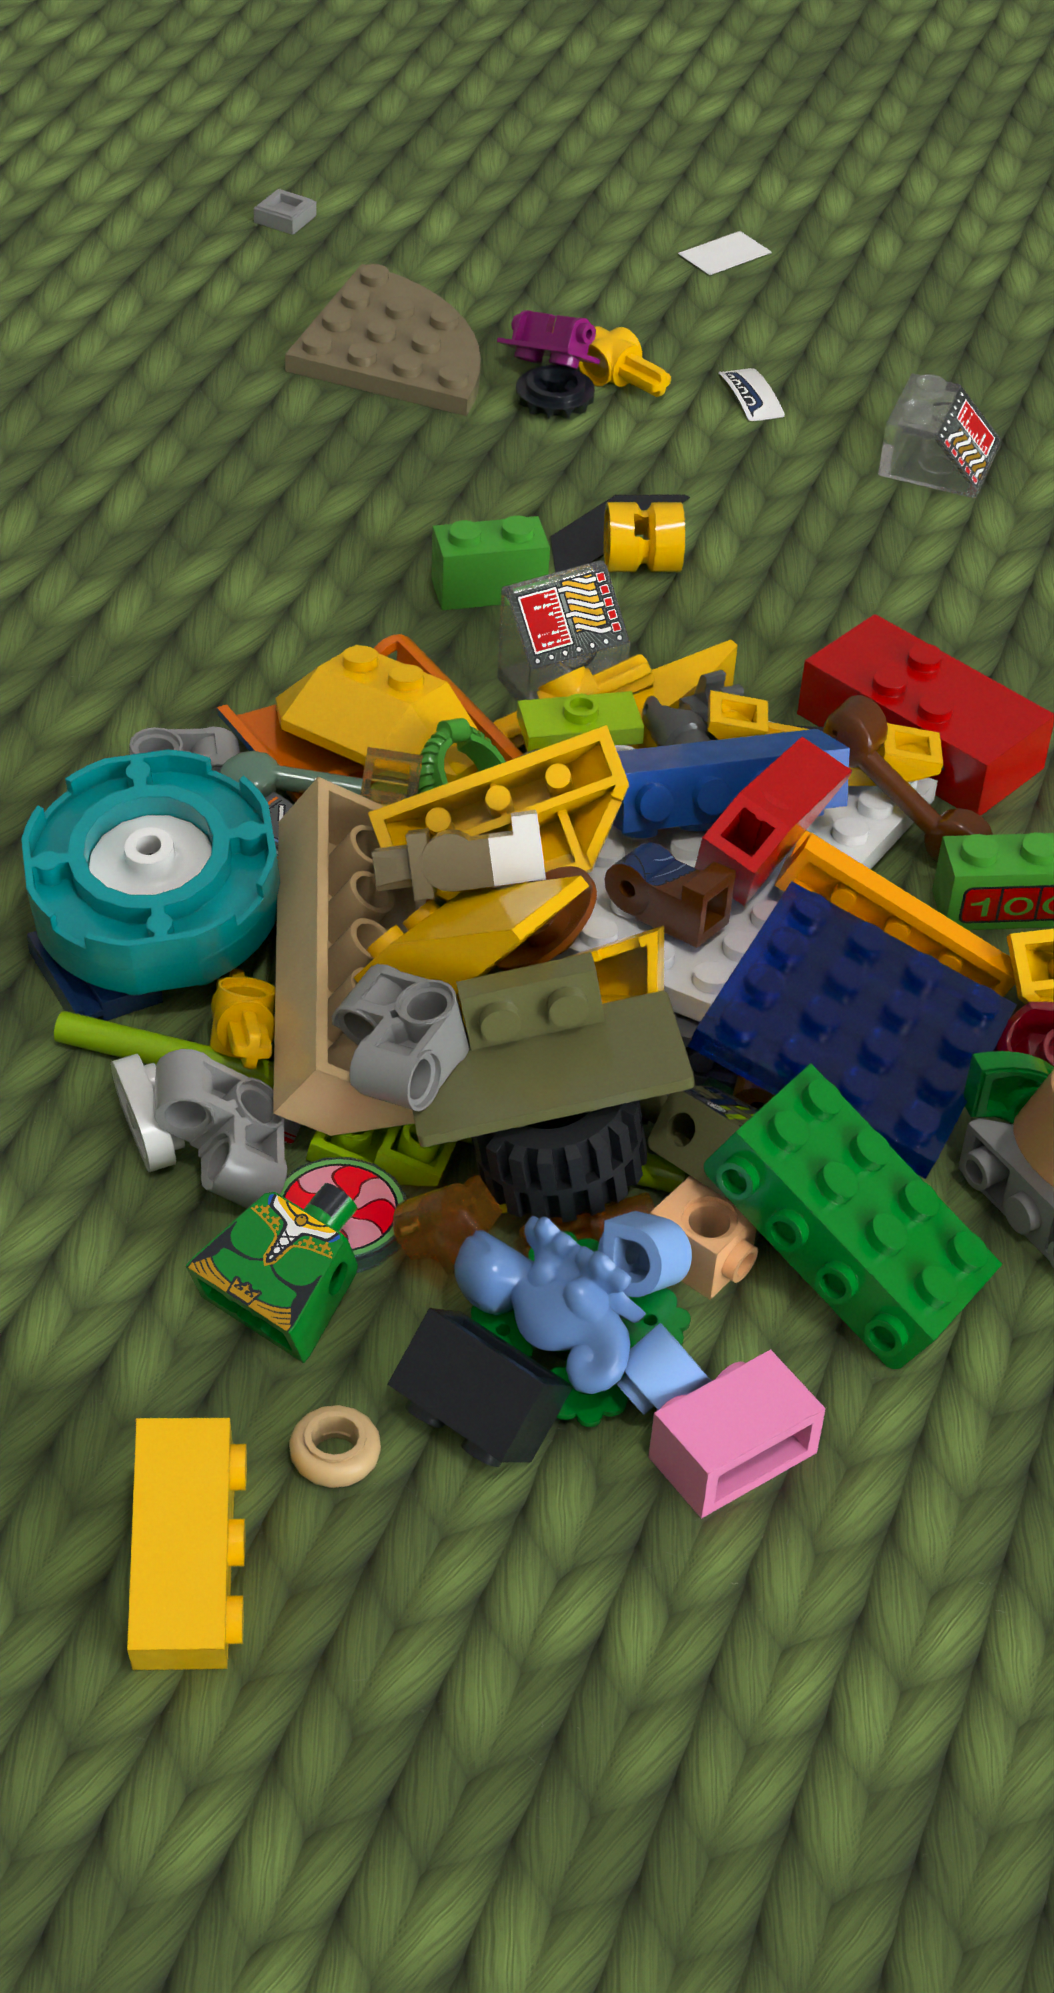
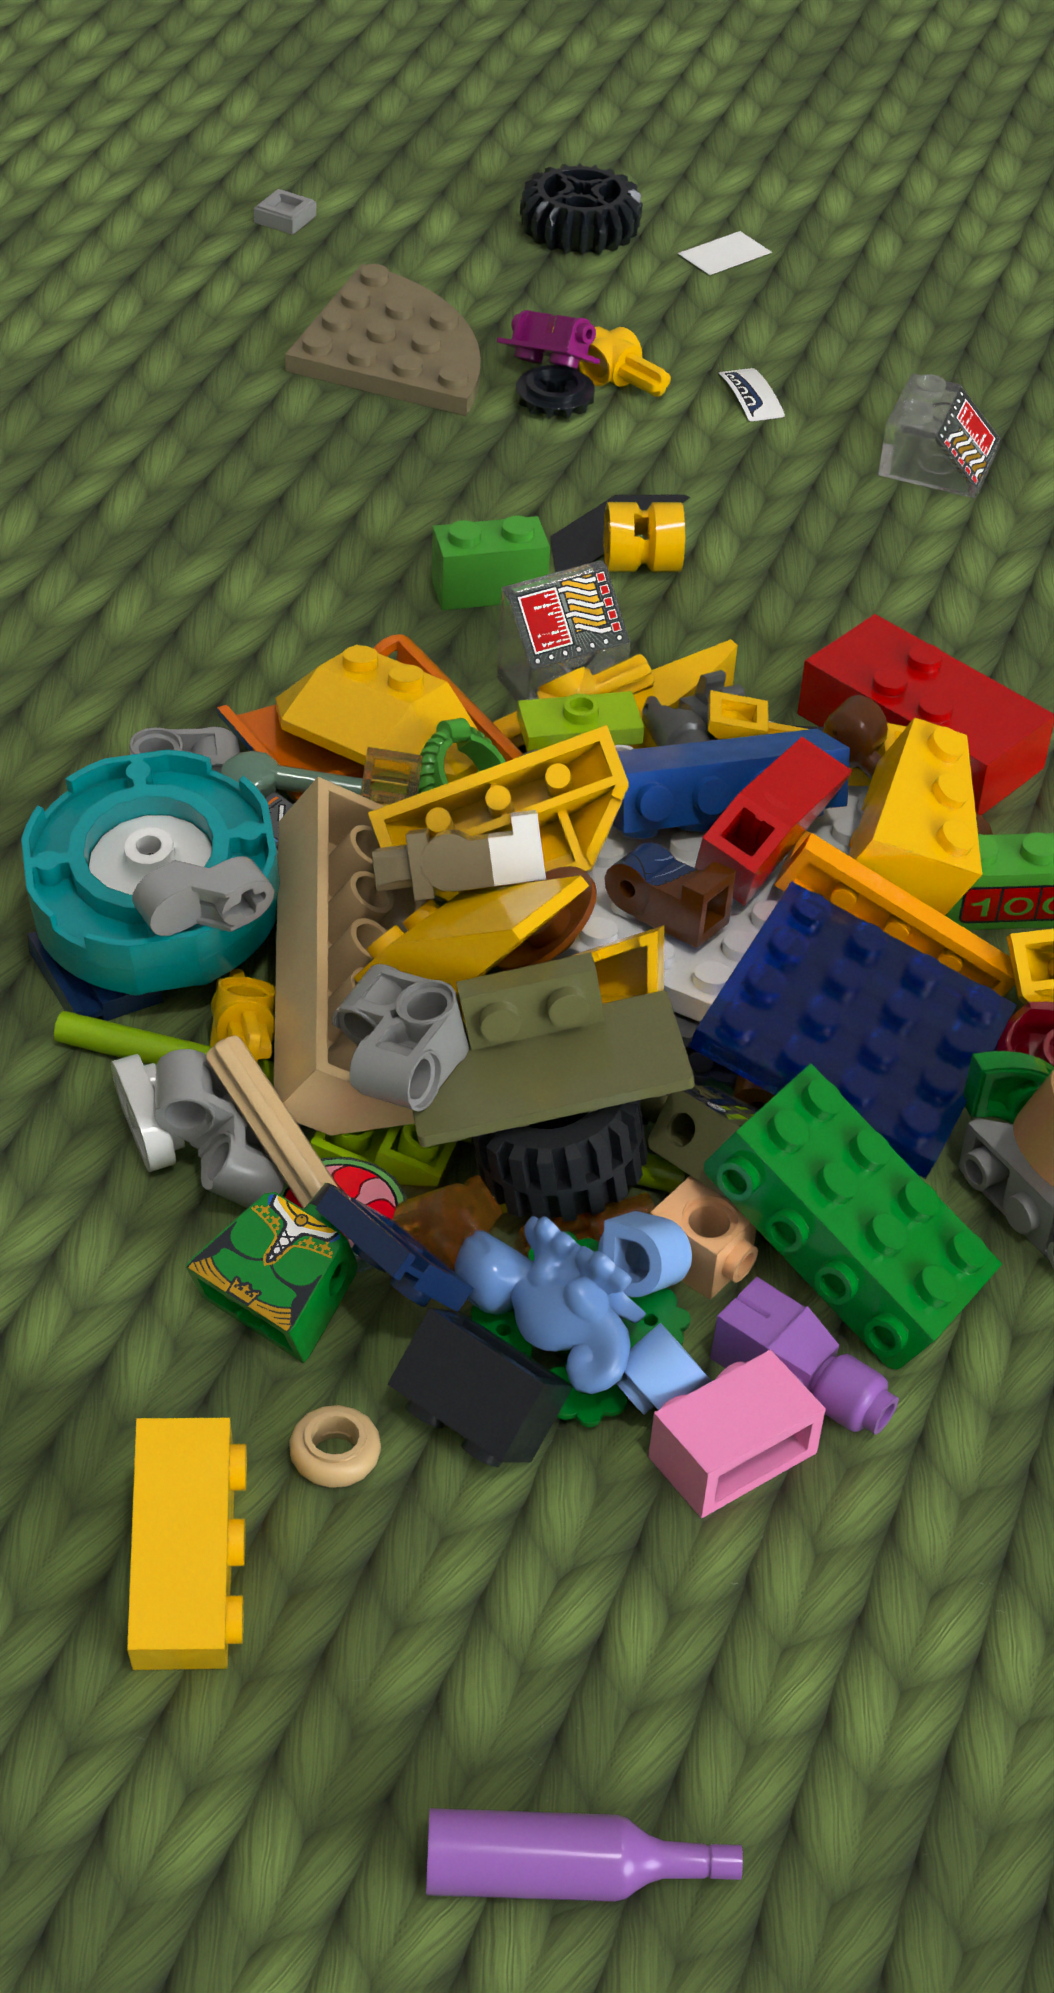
(192, 894): none -> light grey piece
(269, 1118): none -> tan axle
(393, 1250): none -> dark blue plate
(560, 1856): none -> medium lavender piece
(581, 209): none -> black gear
(771, 1320): none -> medium lavender piece
(922, 817): none -> yellow wedge

